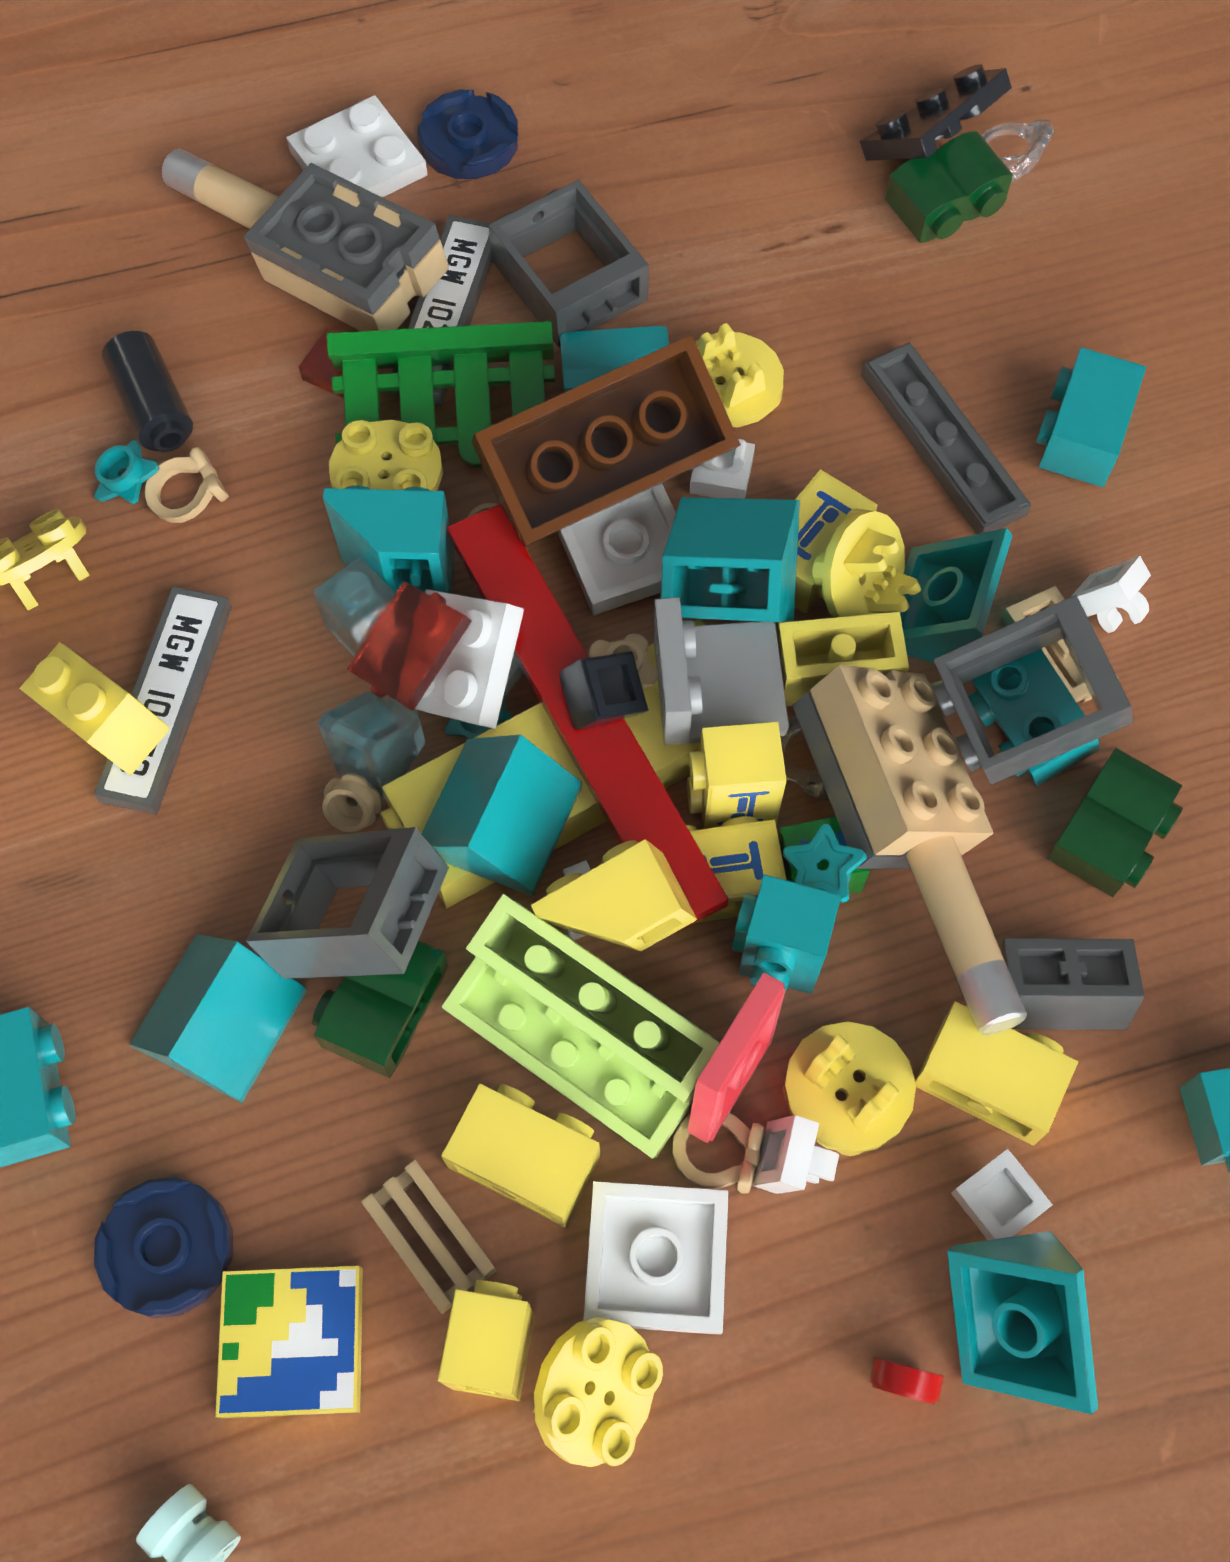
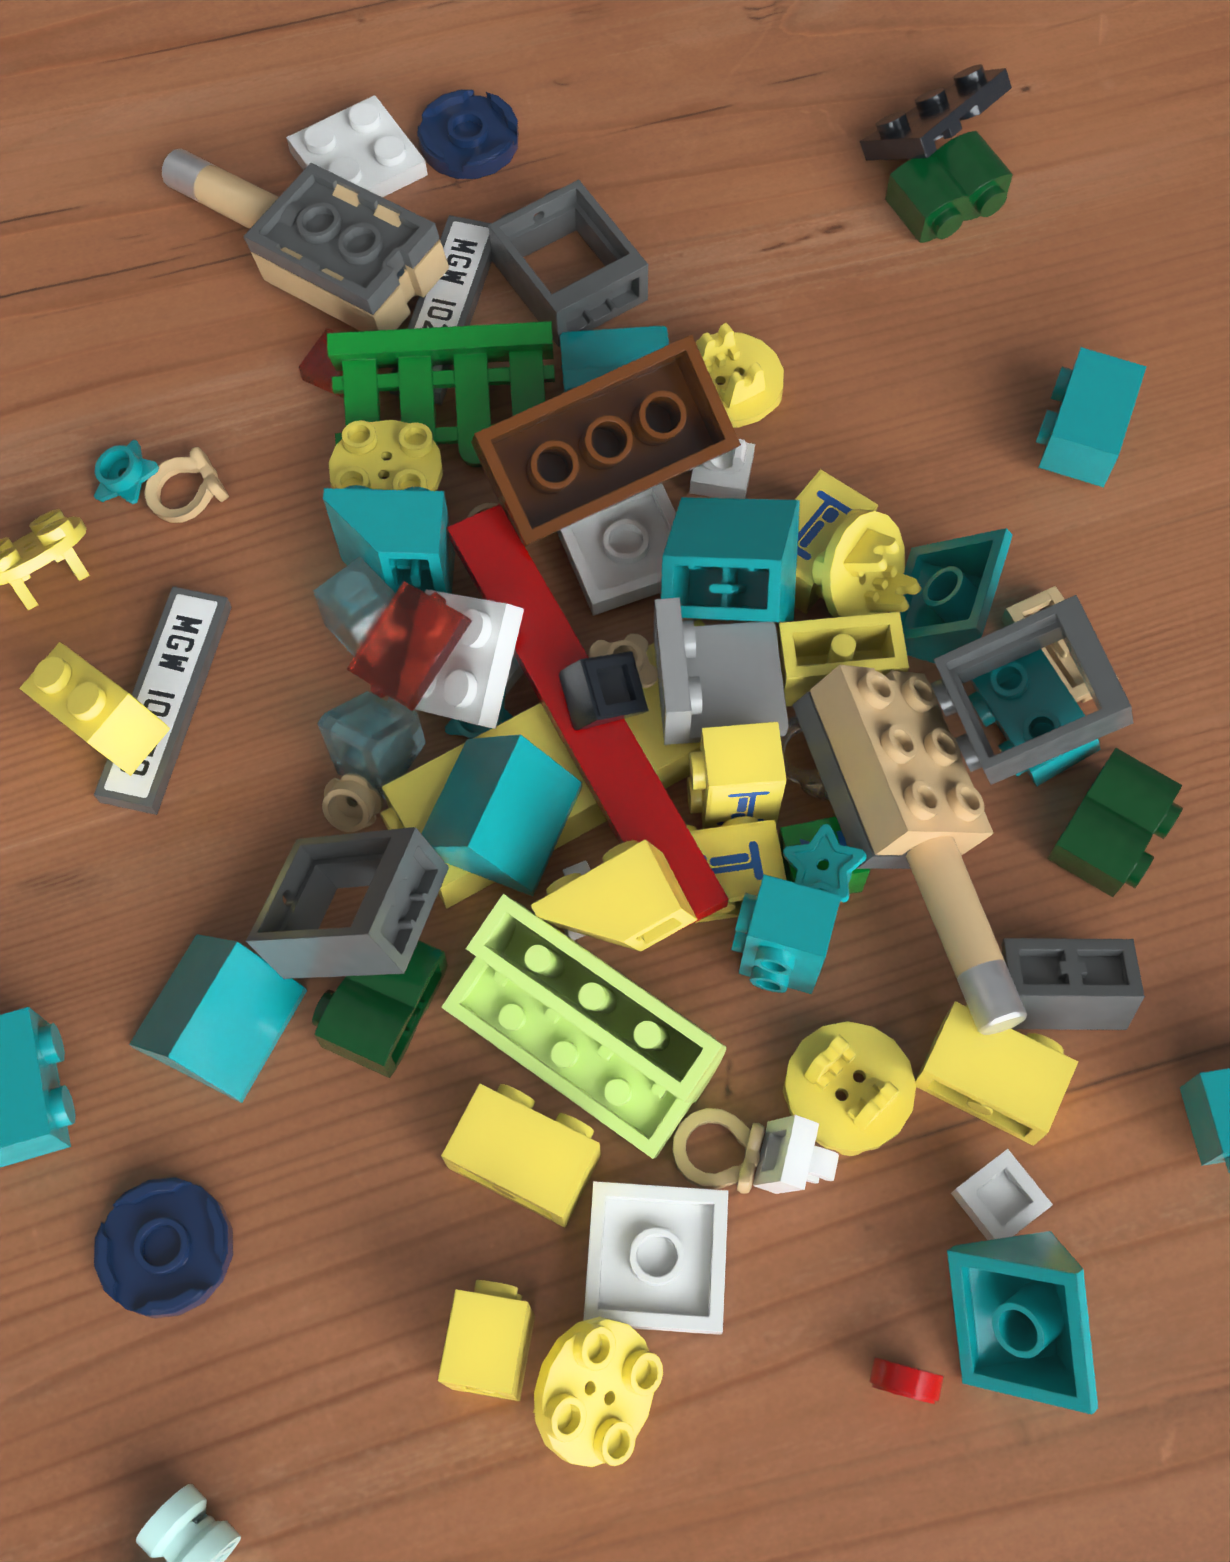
(147, 391): black brick -> none
(290, 1342): tile -> none
(395, 1190): tan tile -> none
(736, 1058): coral tile -> none
(945, 439): dark grey tile -> none
(1035, 134): clear piece -> none
(1115, 588): white tile -> none

